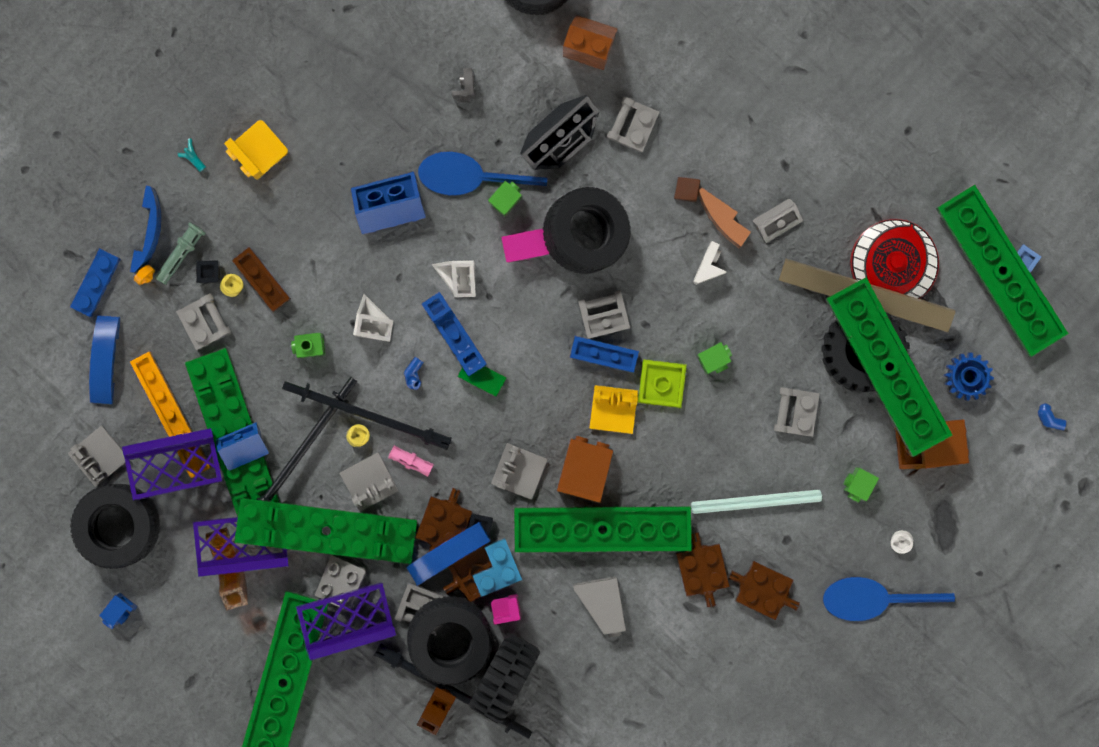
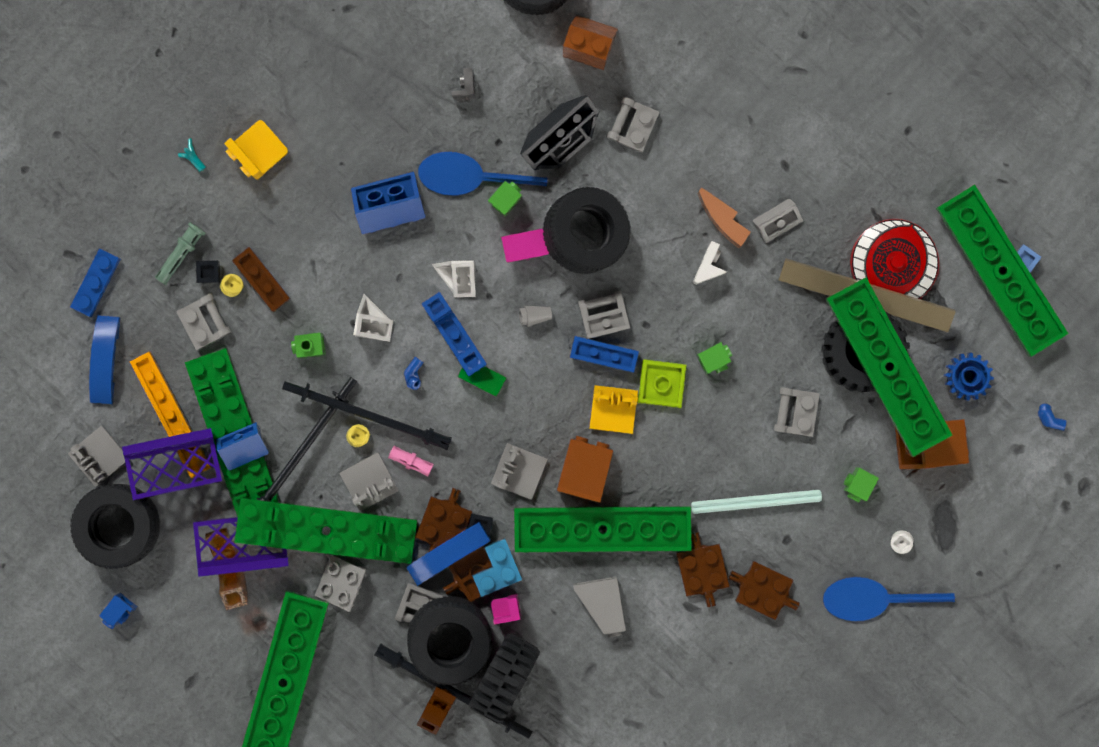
(144, 275): light orange tile -> none
(151, 203): blue slope -> none
(350, 639): dark purple fence -> none
(534, 314): none -> light grey cone
(687, 189): reddish brown slope -> none

